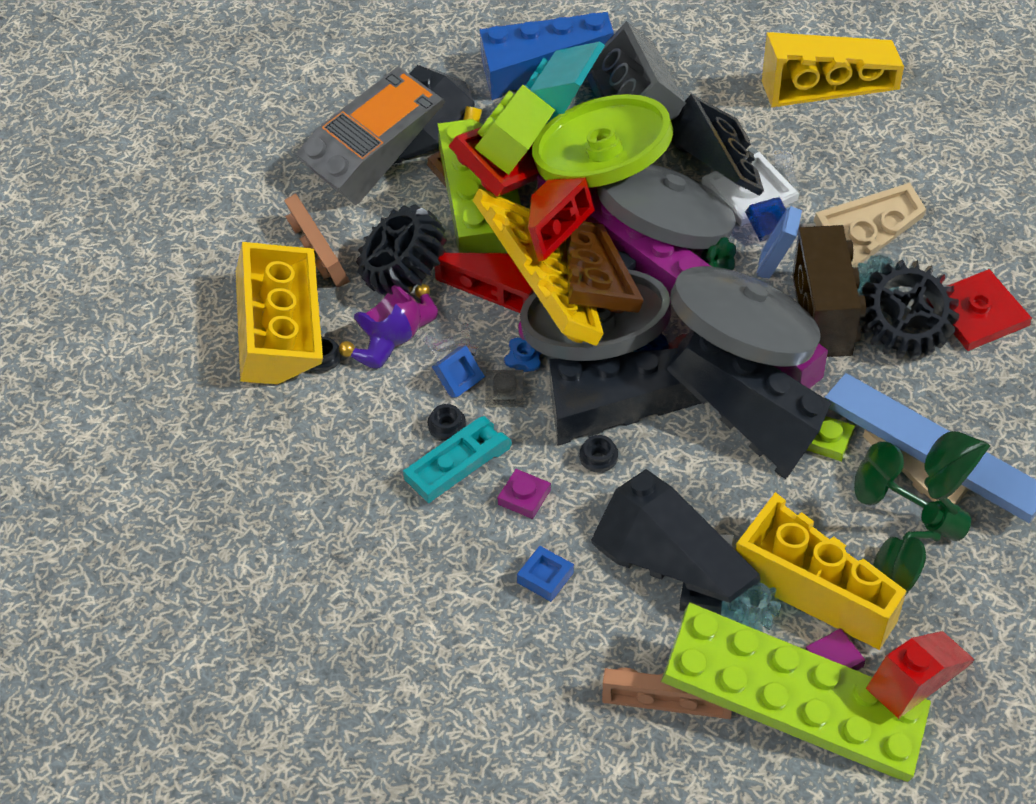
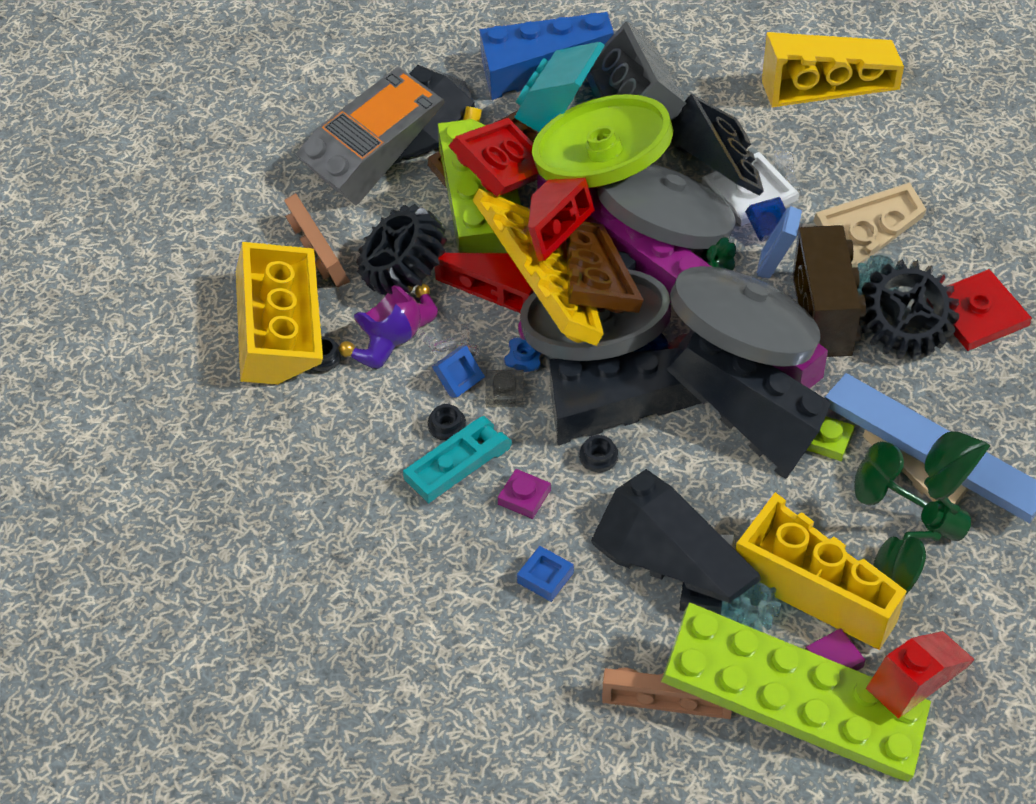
(513, 128): lime brick -> none

